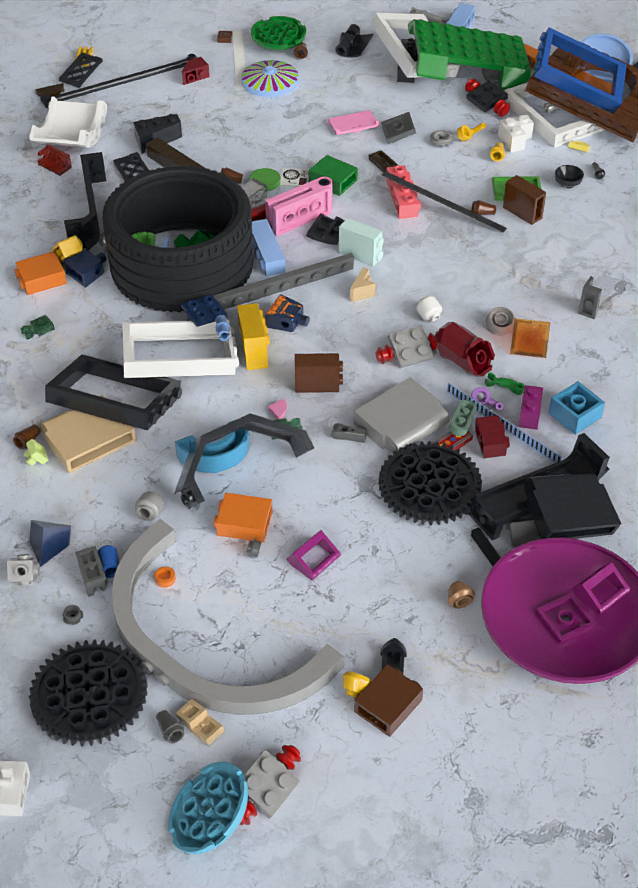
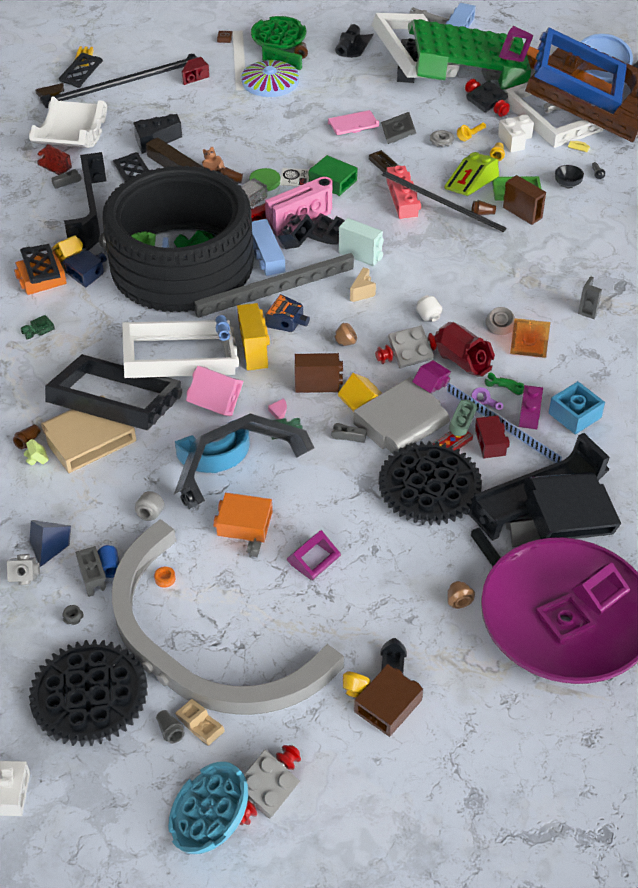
(36, 251): none -> black window
(66, 178): none -> dark grey bar
(203, 310): dark blue bracket -> none
(212, 161): none -> nougat animal
(214, 391): none -> bright pink panel
(293, 59): none -> green tile
(296, 231): none -> black brick
(345, 335): none -> medium nougat cone
(358, 391): none -> yellow slope
(432, 376): none -> magenta brick
(473, 174): none -> lime slope
(512, 33): none -> magenta tile

